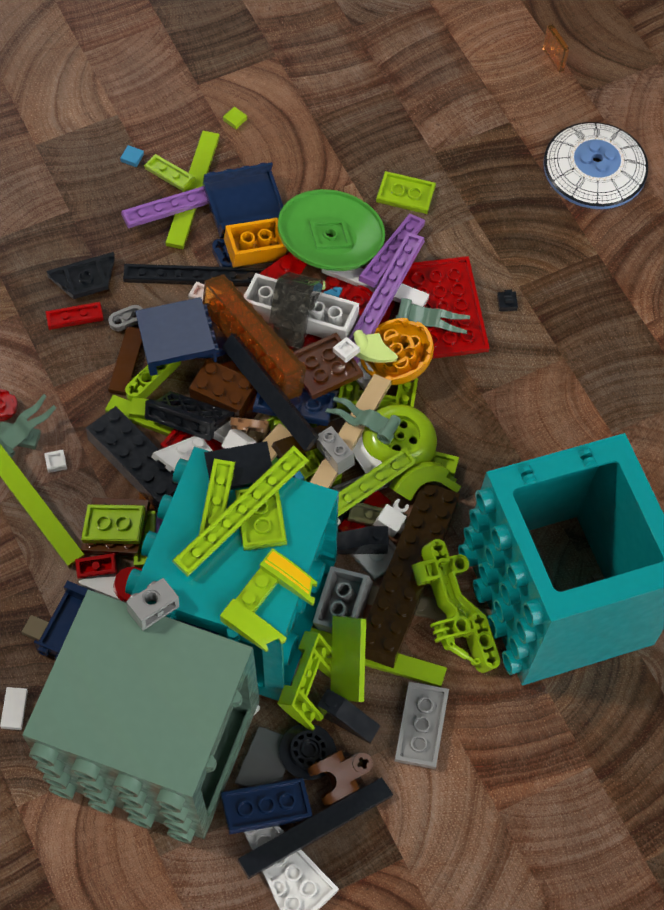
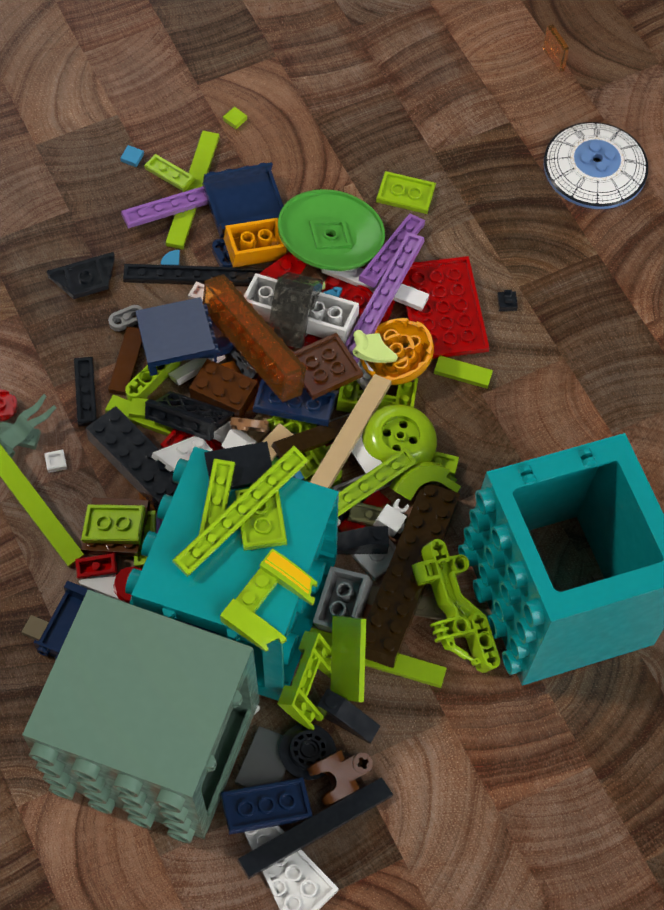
(14, 708): white tile -> none
(74, 315): red tile -> none
(85, 391): none -> black tile
(148, 614): light grey brick -> none
(171, 258): none -> dark azure tile
(190, 370): none -> white tile
(270, 392): black tile -> none
(335, 450): light grey brick -> none
(346, 349): white plate -> none
(373, 420): sand green flag -> none
(422, 725): light grey plate -> none
(428, 316): sand green flag -> none
(463, 372): none -> lime tile

